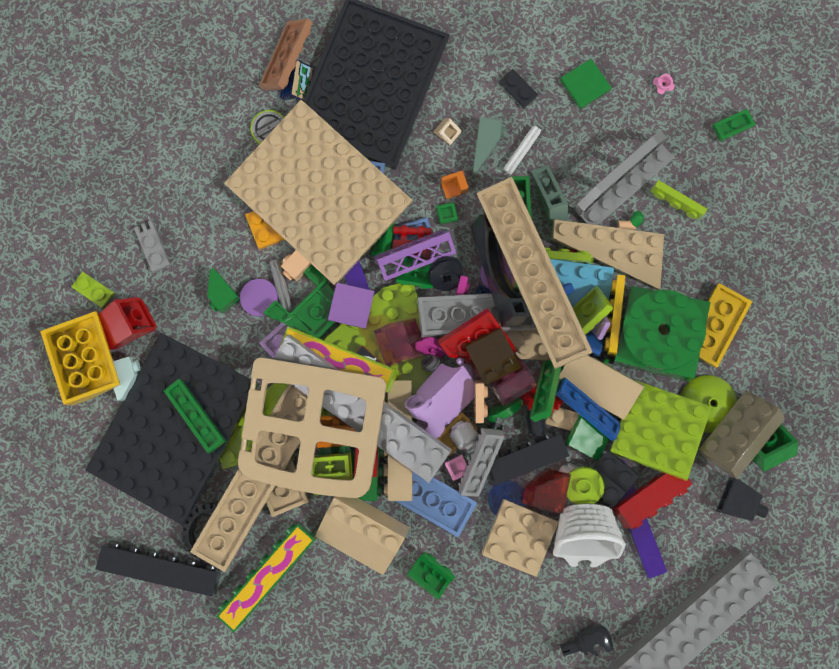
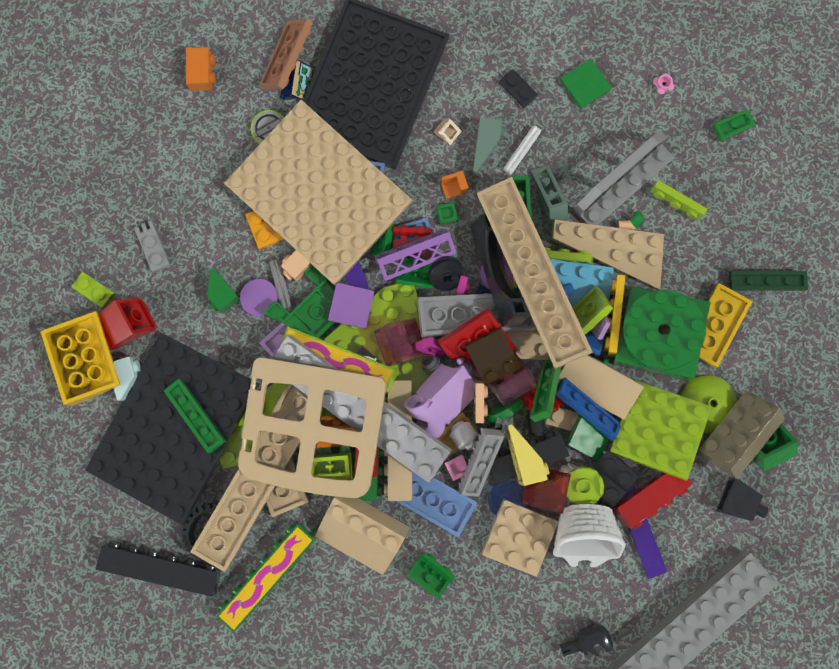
(200, 69): none -> orange brick
(526, 461): none -> light yellow slope
(768, 280): none -> dark green plate

